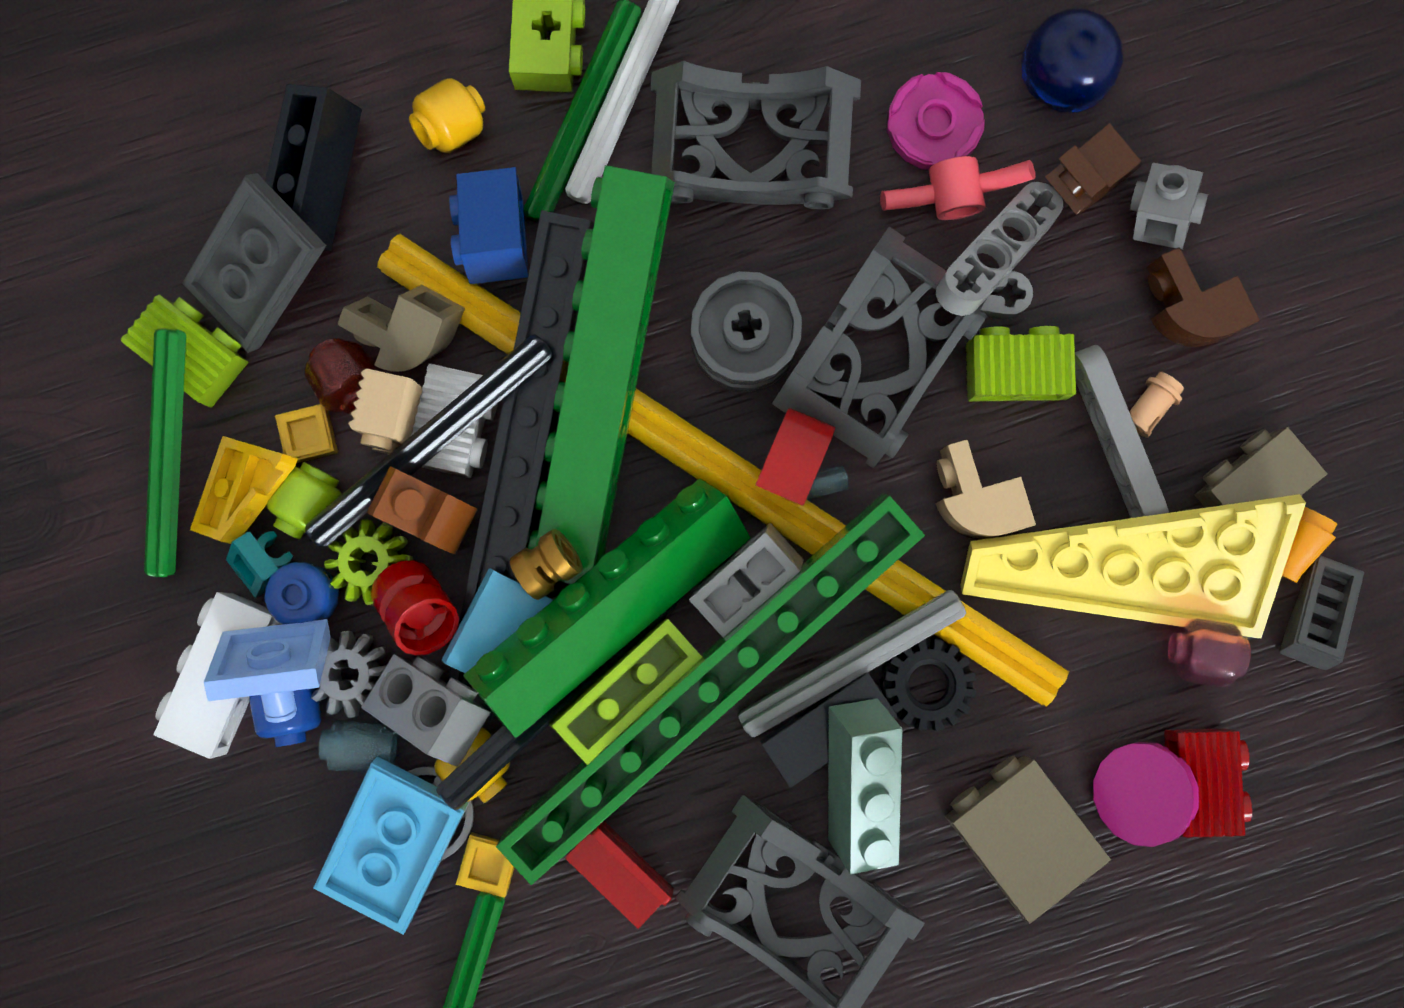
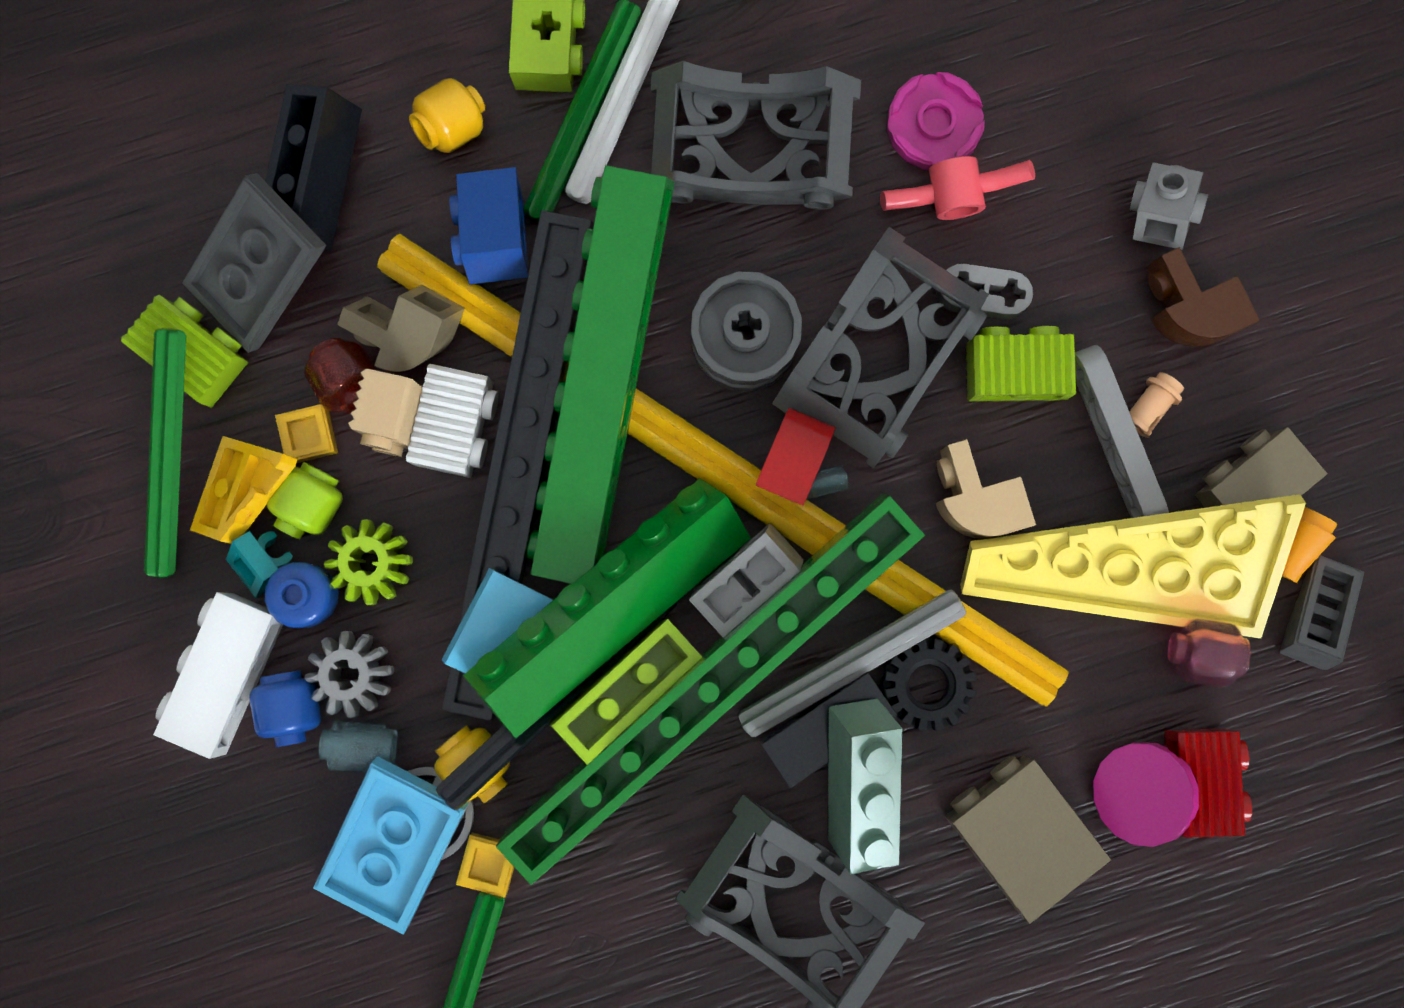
(269, 664): light blue tile -> none
(414, 607): red wheel -> none
(422, 510): dark orange brick -> none
(425, 709): light grey brick -> none
(431, 437): black axle -> none
(546, 564): pearl gold wheel -> none
(620, 874): red panel -> none
(999, 246): light grey beam -> none
(1072, 60): clear blue cylinder -> none
(1093, 169): reddish brown brick -> none

